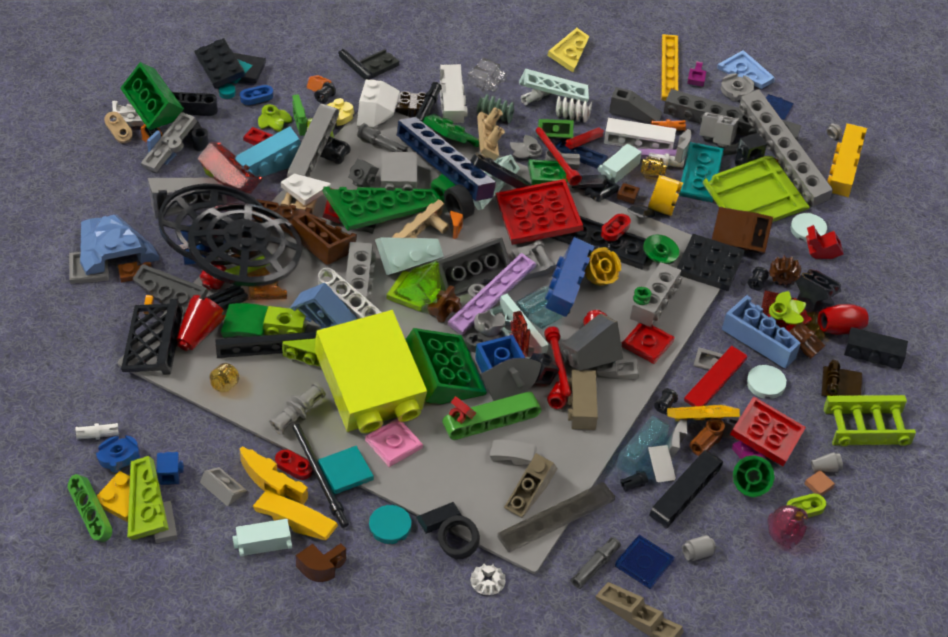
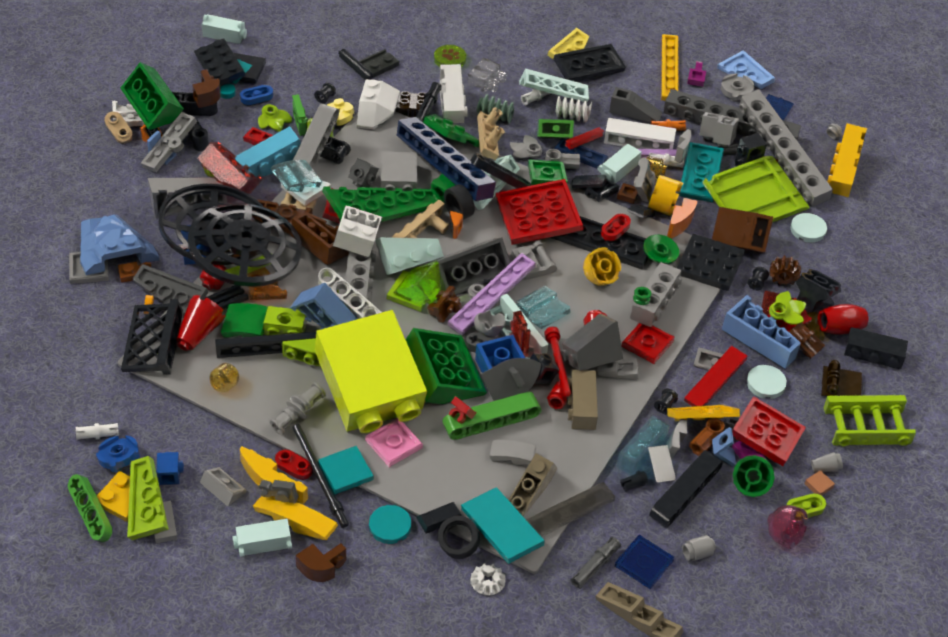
(207, 91): none -> reddish brown brick
(220, 28): none -> light aqua brick
(282, 490): none -> dark grey plate
(296, 175): none -> clear light blue slope
(316, 82): orange slope -> none
(357, 231): none -> white slope
(375, 137): dark grey pin -> none
(449, 55): none -> clear neon green tile
(502, 525): none -> teal tile
(568, 277): blue wedge -> none
(572, 176): red piece -> none
(589, 62): none -> black plate
(645, 181): none -> light grey plate
(681, 217): none -> orange slope
(722, 449): none -> medium blue bracket
(825, 246): red brick -> none

